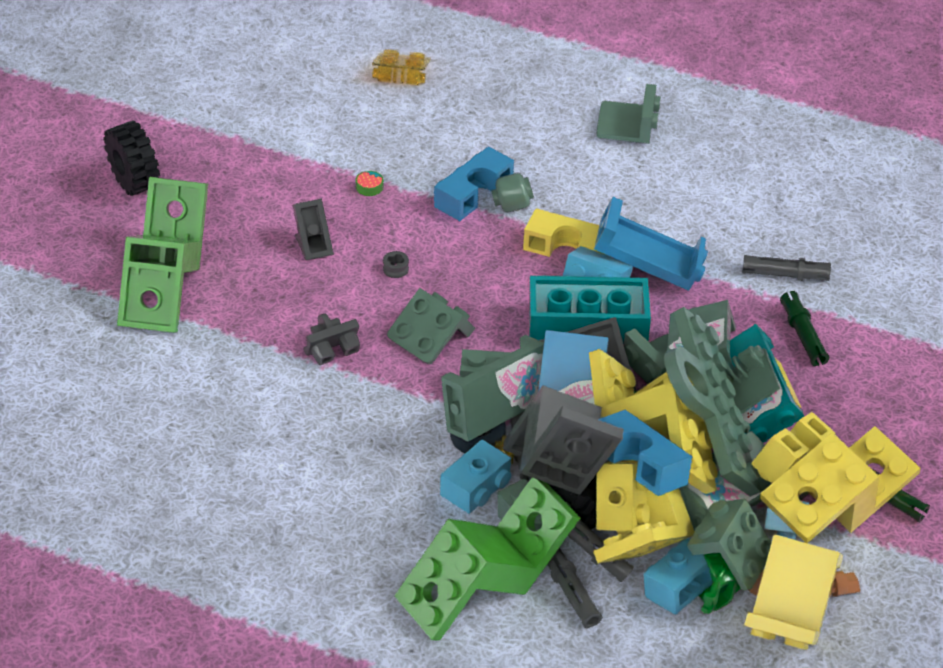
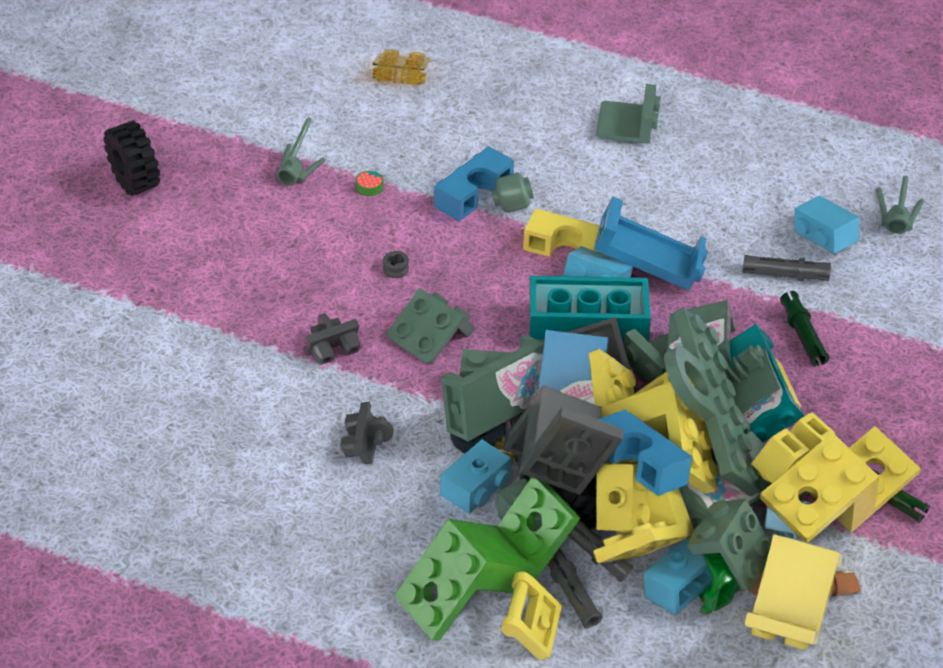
(162, 255): bright green bracket -> none
(291, 167): none -> sand green plant
(312, 229): dark grey slope -> none
(368, 433): none -> dark grey hips
(540, 619): none -> light yellow plate
(826, 224): none -> medium azure brick
(898, 217): none -> sand green plant

